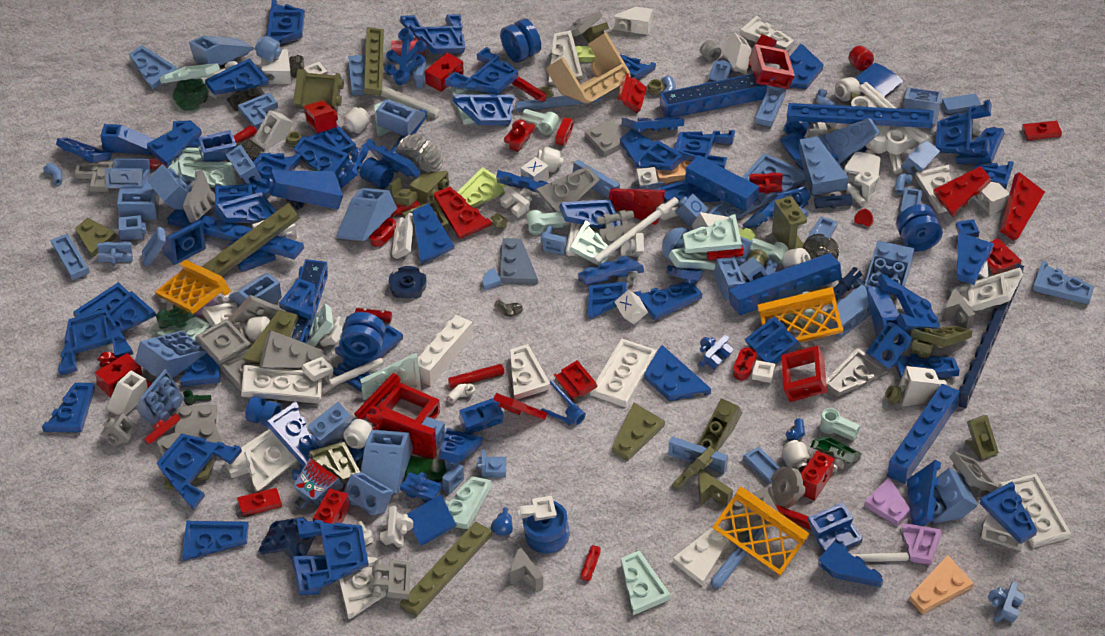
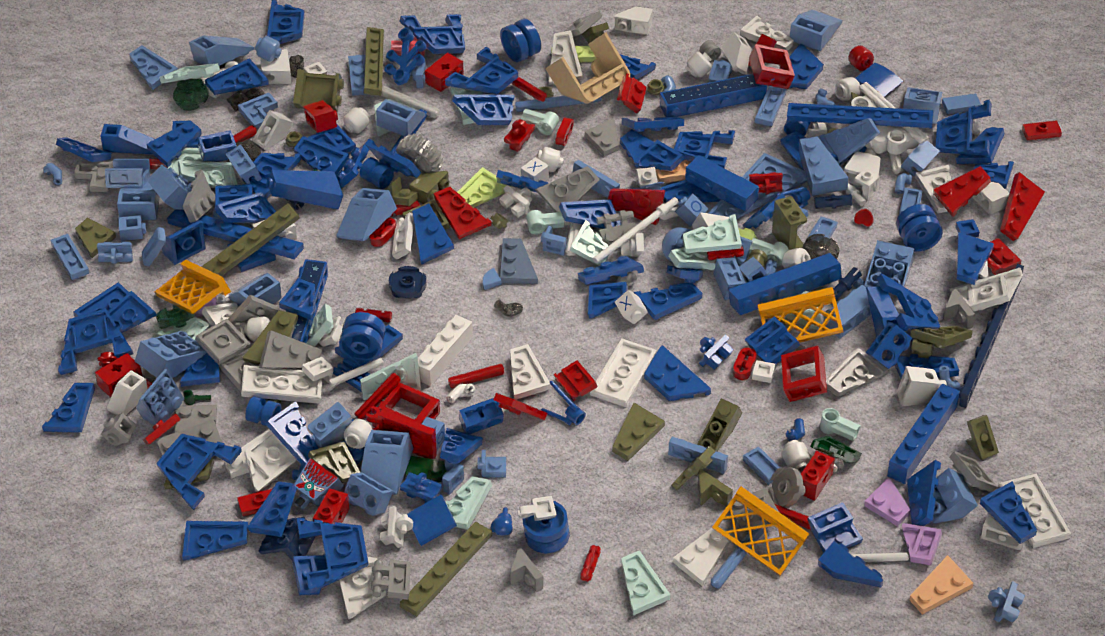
(274, 511): none -> blue wing
(367, 534): white hand -> none
(699, 64): none -> white head
(814, 29): none -> medium blue slope
(893, 394): olive plate -> none
(944, 375): none -> medium blue arm
(1057, 284): medium blue wing -> none

